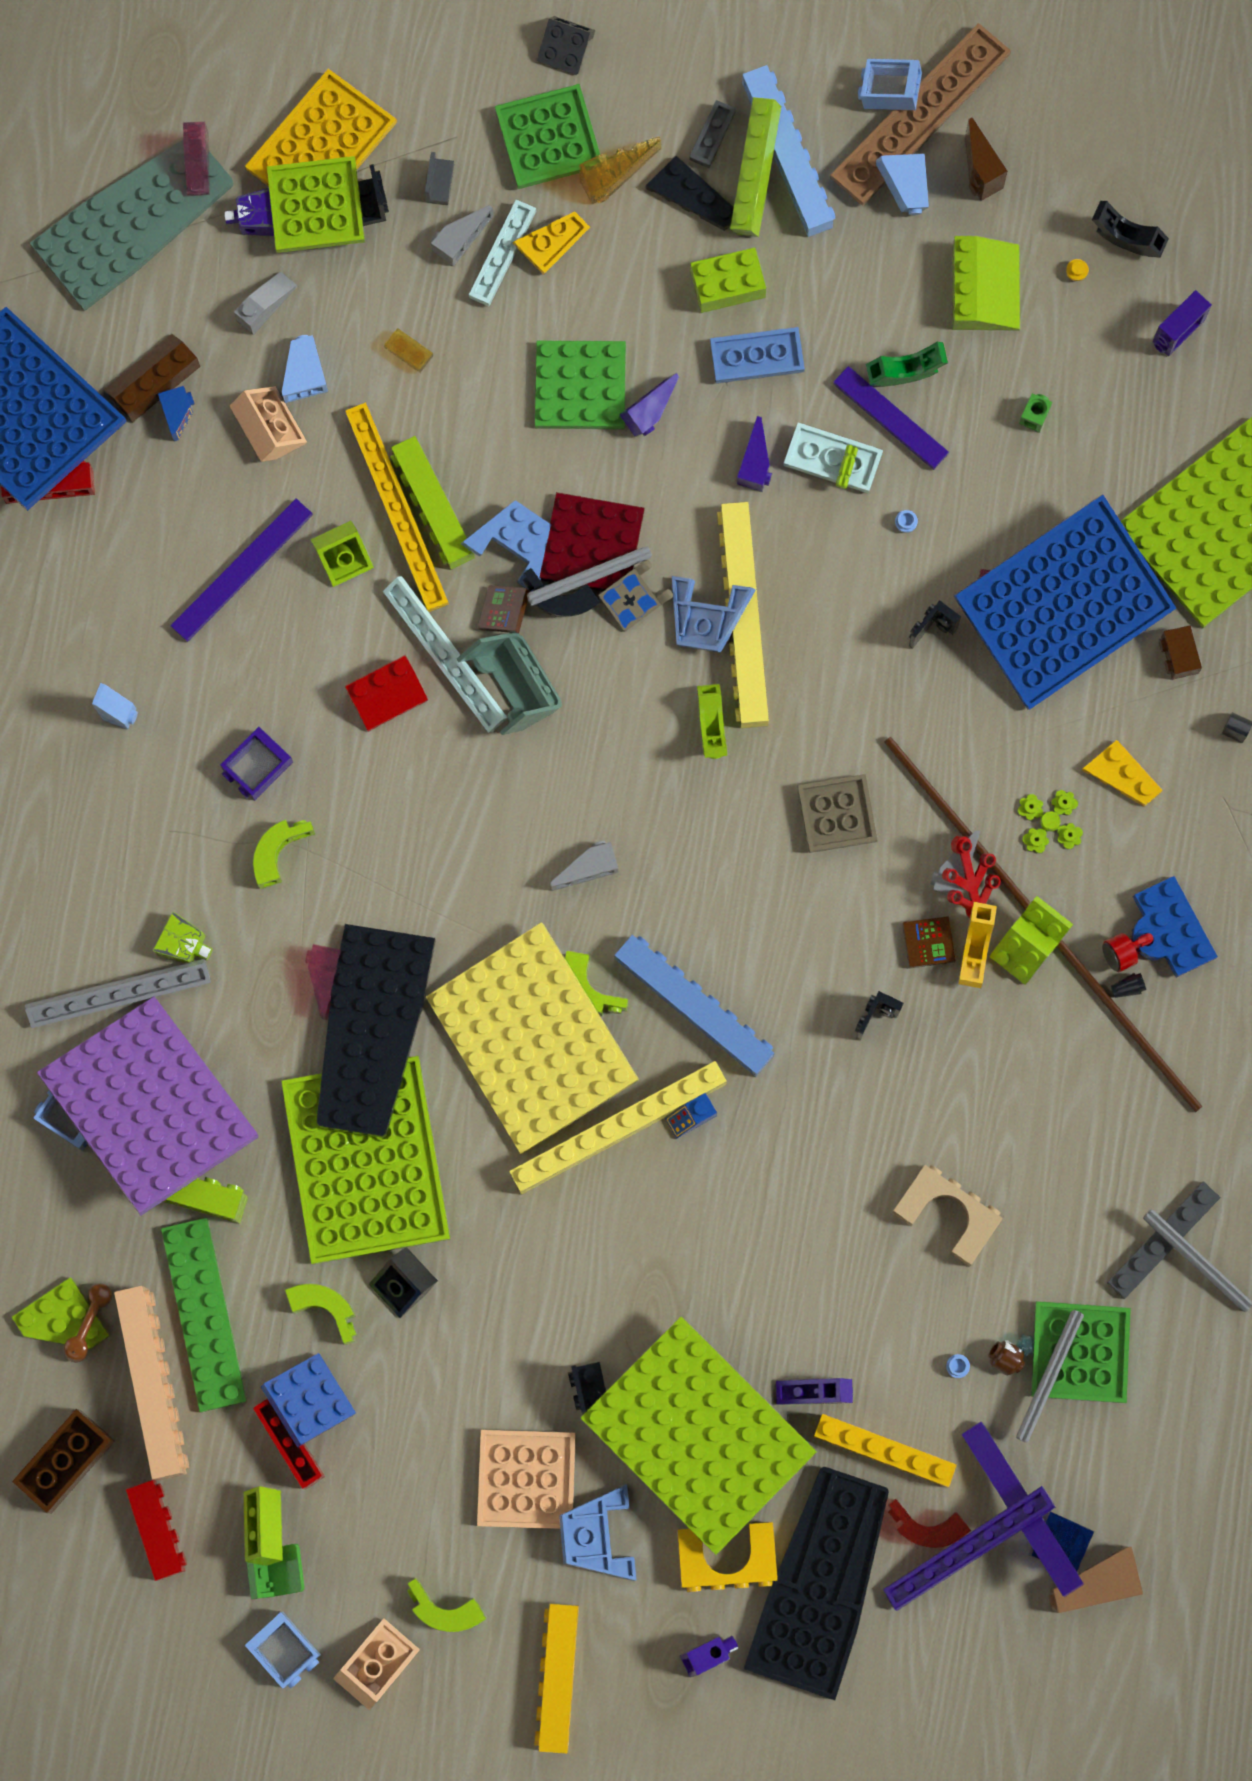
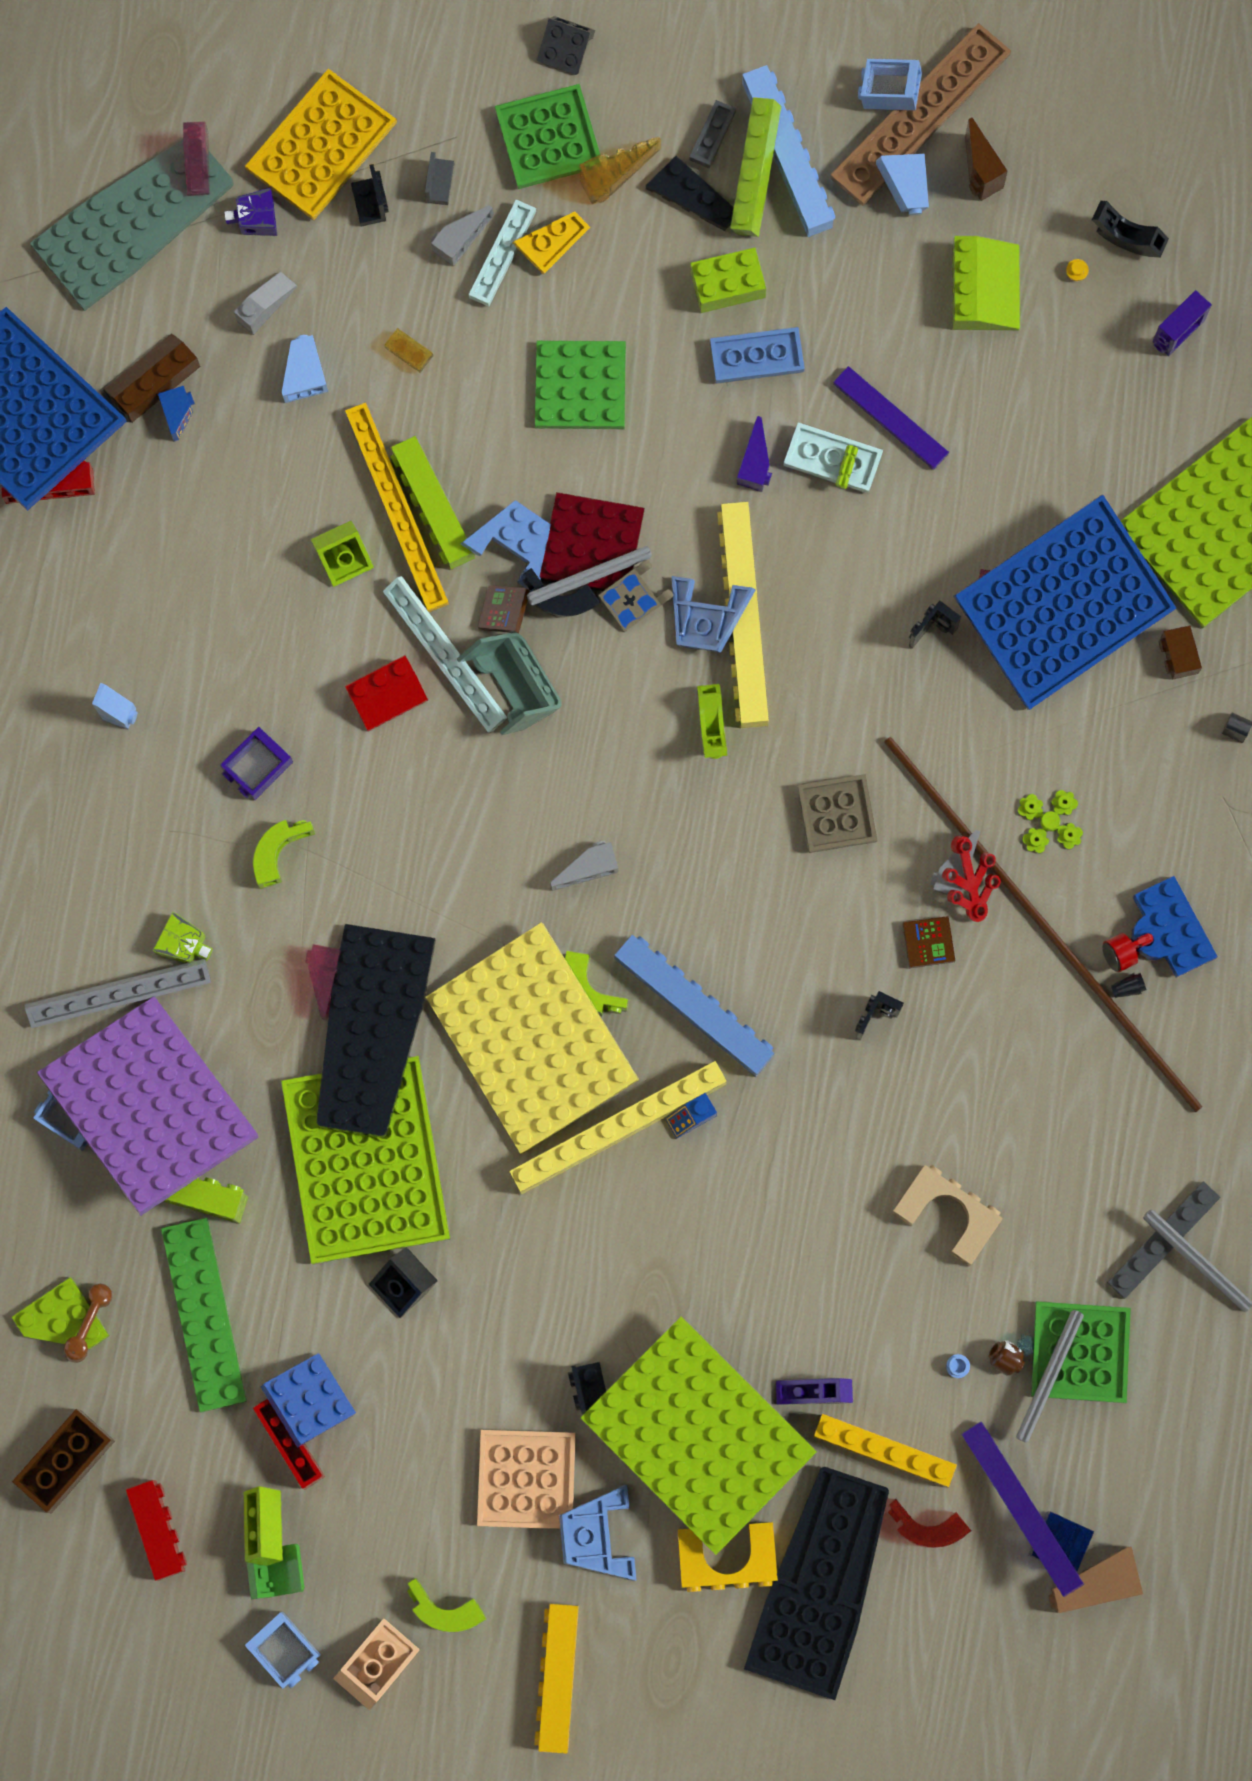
(150, 1383): light nougat brick -> none
(241, 570): dark purple tile -> none
(267, 423): light nougat slope -> none
(315, 204): lime plate -> none
(318, 1296): lime arch -> none
(649, 408): dark purple slope -> none
(700, 1660): dark purple torso -> none
(906, 521): light blue plate -> none
(907, 369): green arch -> none
(969, 1548): dark purple tile -> none
(977, 944): yellow arch -> none
(1031, 940): lime bracket -> none
(1033, 420): bright green brick -> none
(1123, 773): yellow wing -> none

